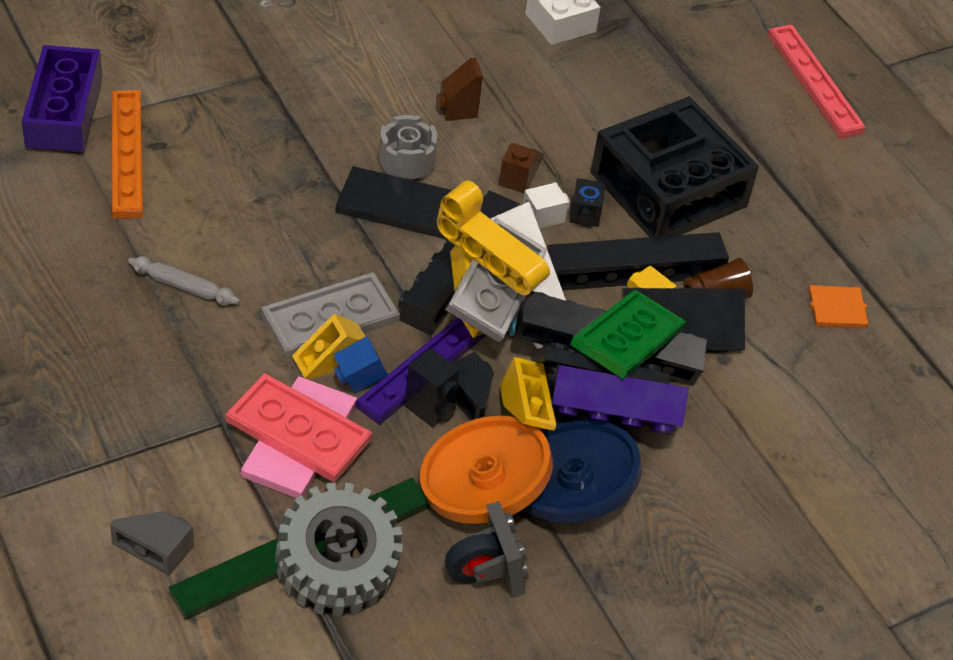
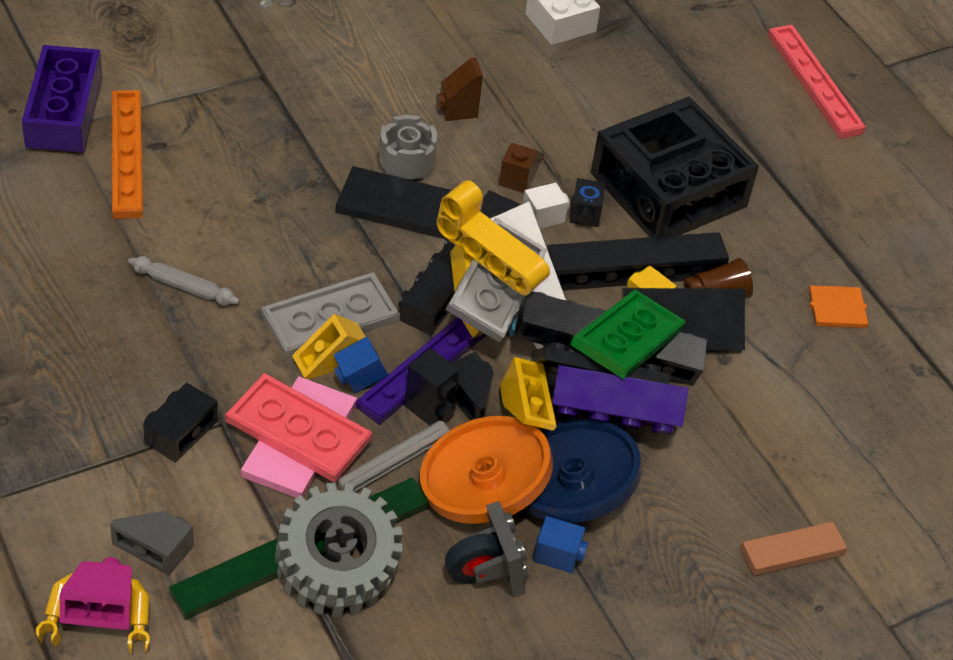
(98, 597): none -> dark pink torso
(180, 422): none -> black brick
(394, 457): none -> light grey axle
(560, 544): none -> blue brick
(793, 548): none -> nougat tile

